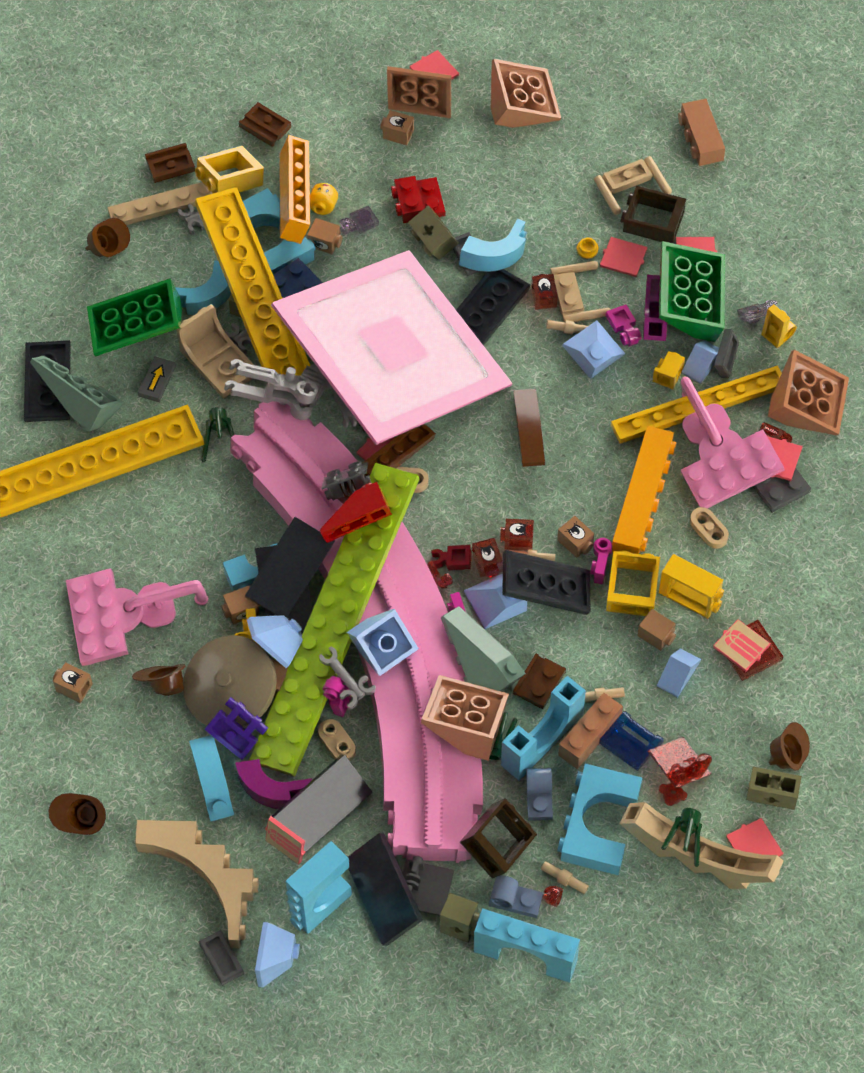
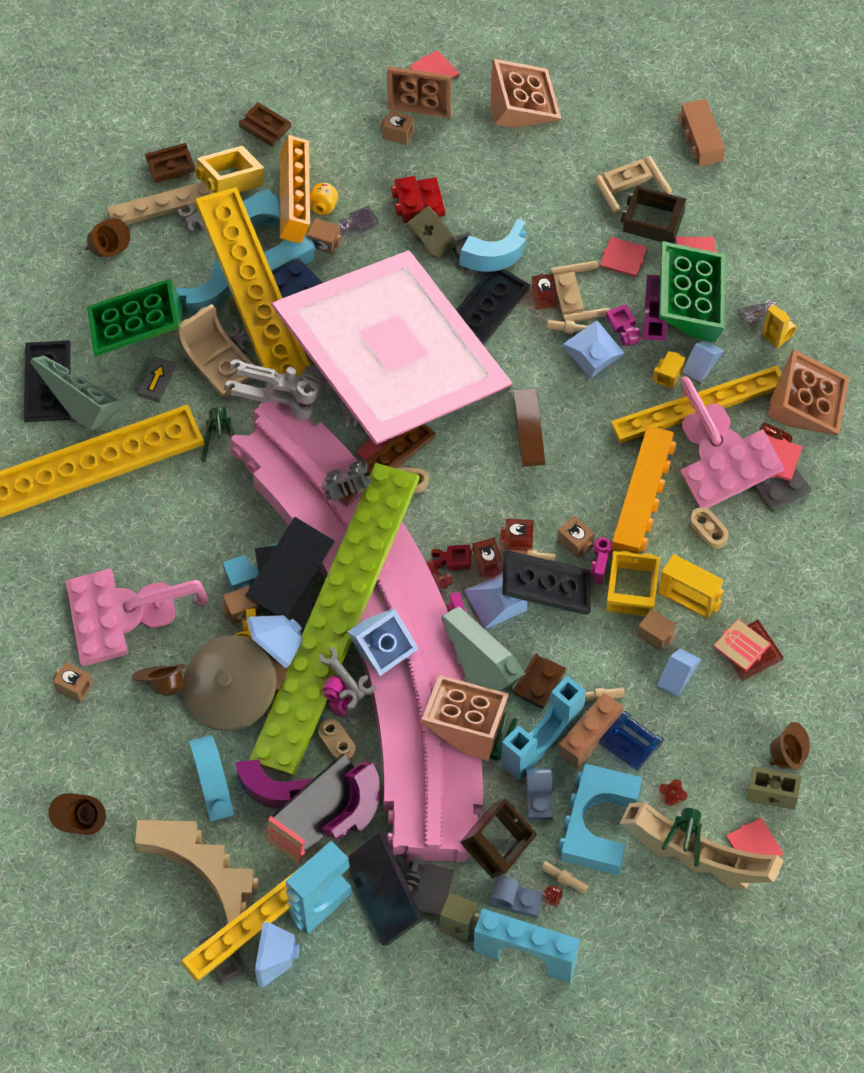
(233, 735): dark purple plate -> none
(237, 933): none -> yellow plate
(358, 511): red slope -> none
(362, 804): none -> arch
(587, 248): yellow plate -> none
(681, 762): clear red hinge -> none
(726, 353): dark grey tile -> none

